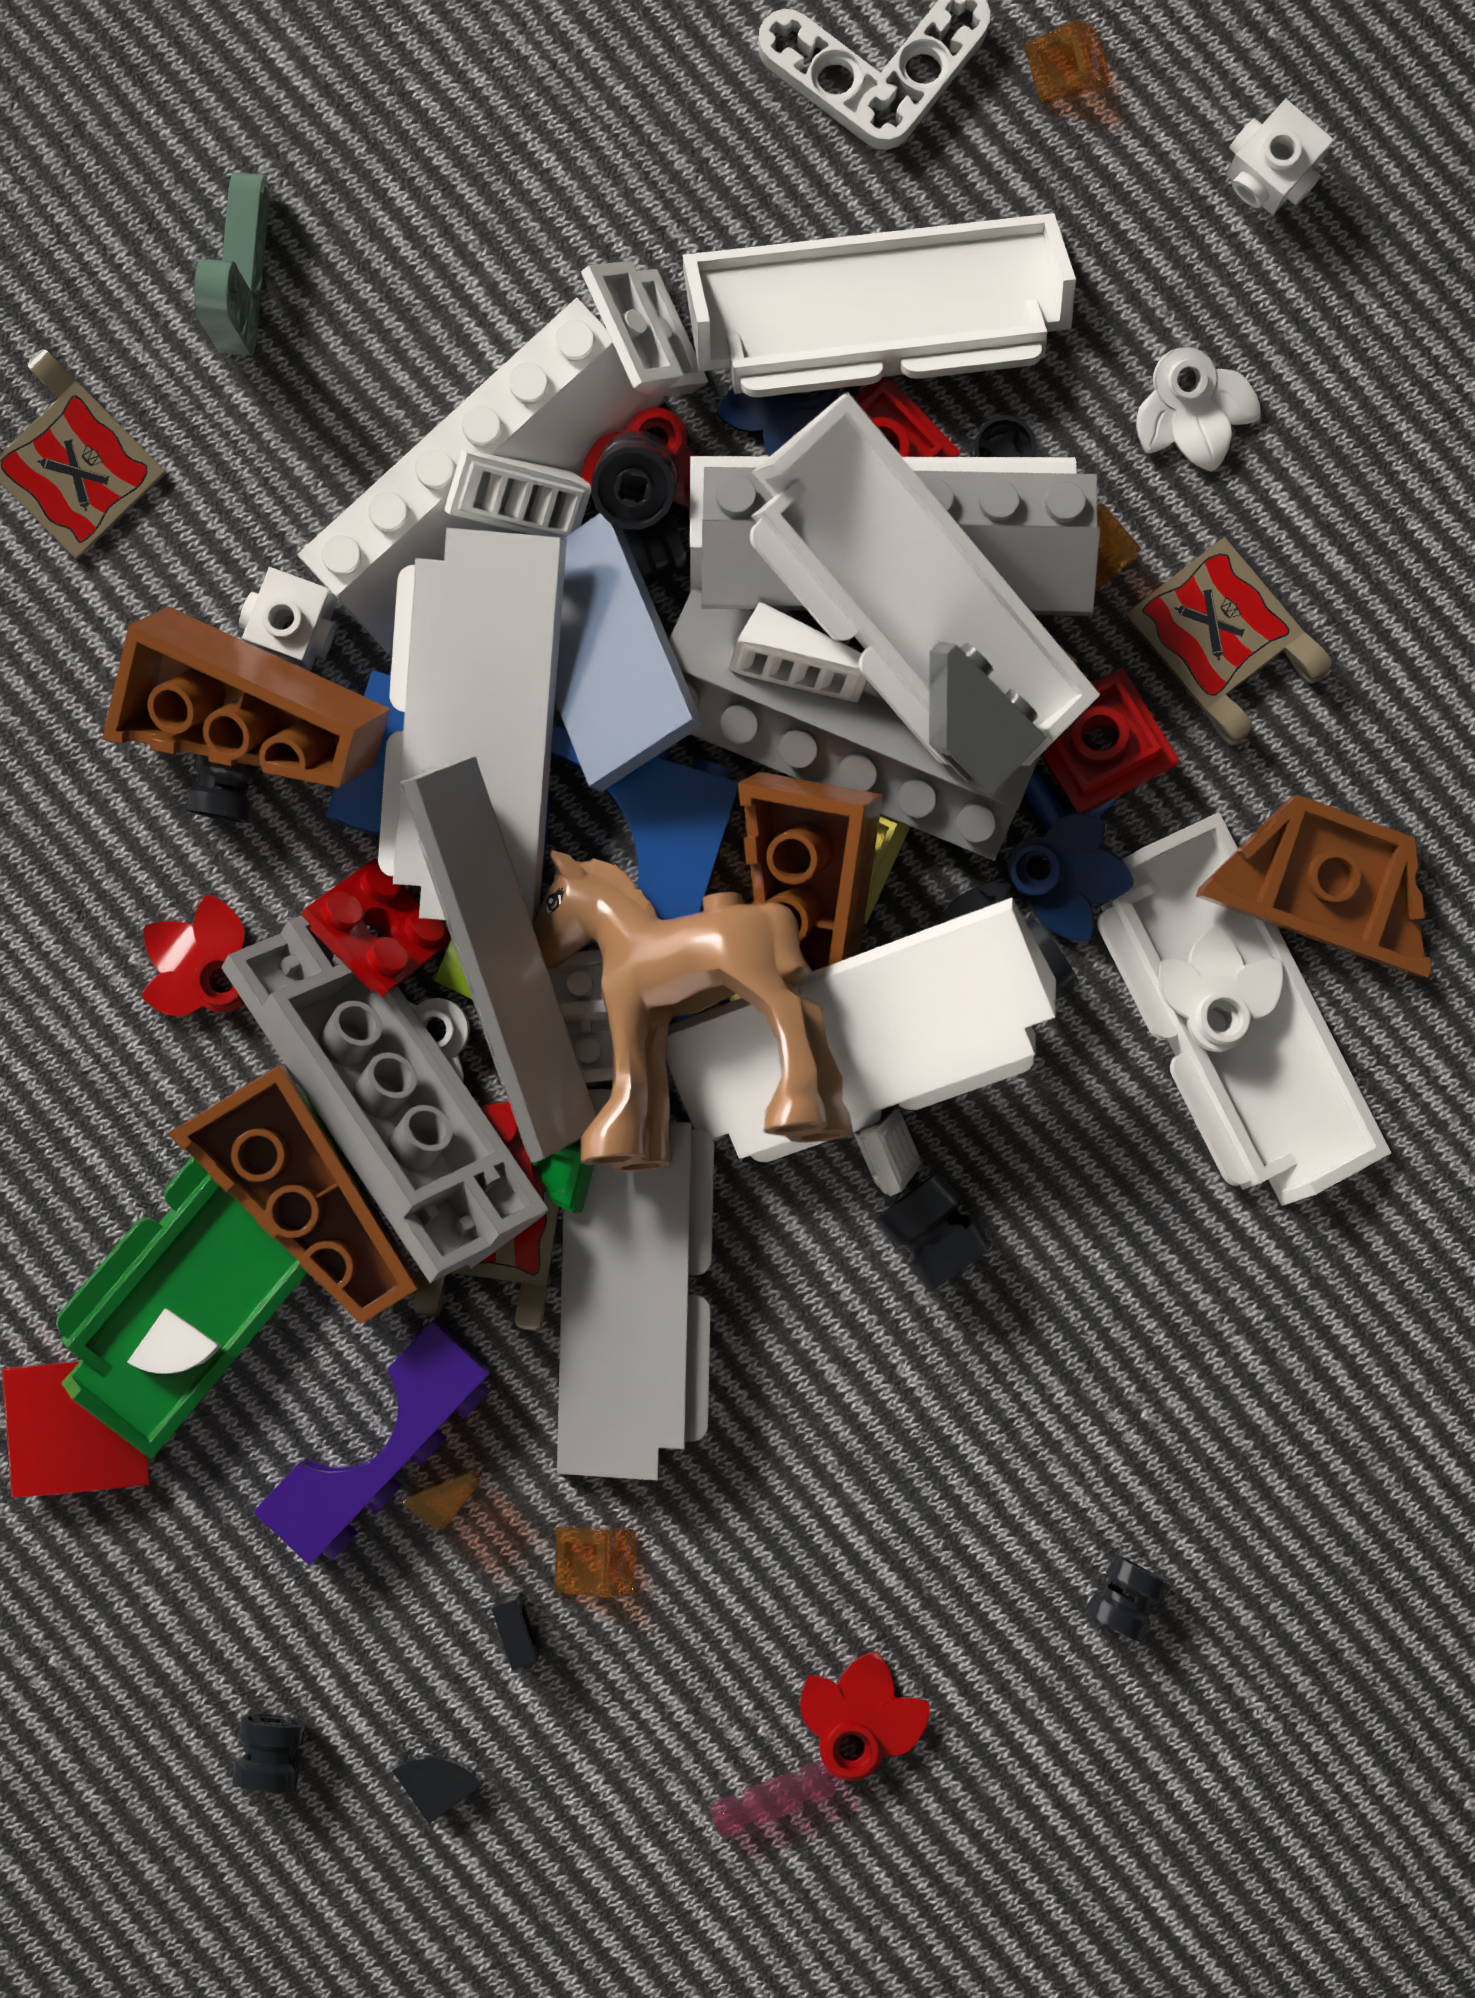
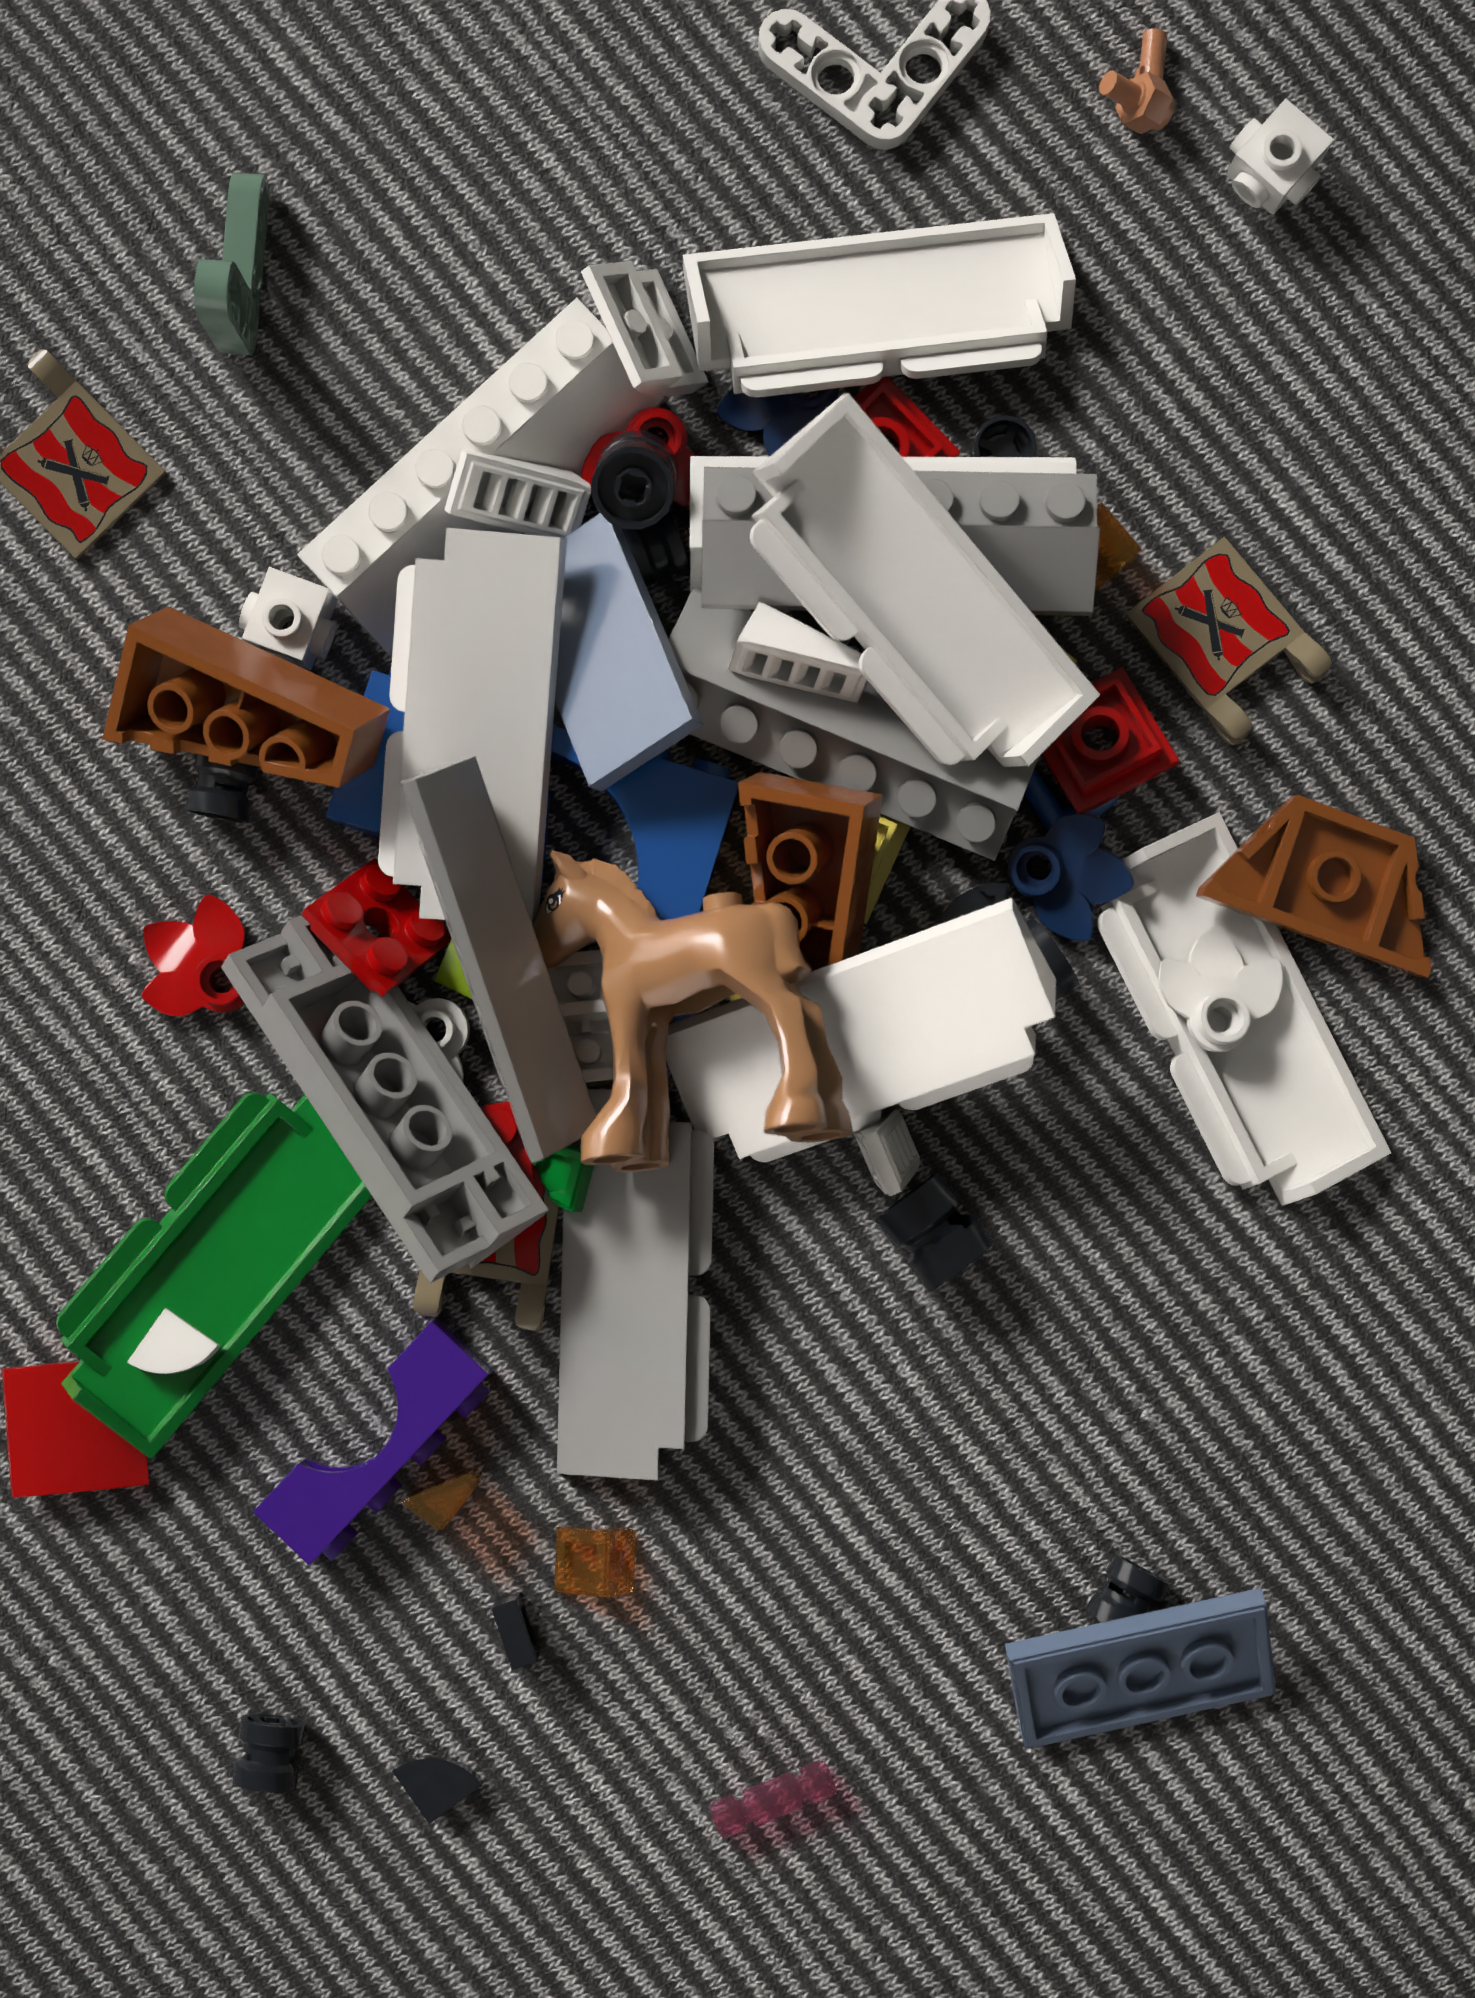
(296, 1183): dark orange wedge -> none
(861, 1707): red plate -> none
(974, 722): dark grey slope -> none
(1067, 62): clear orange slope -> none
(1142, 1668): none -> sand blue tile
(1144, 100): none -> nougat piece
(1198, 418): white plate -> none

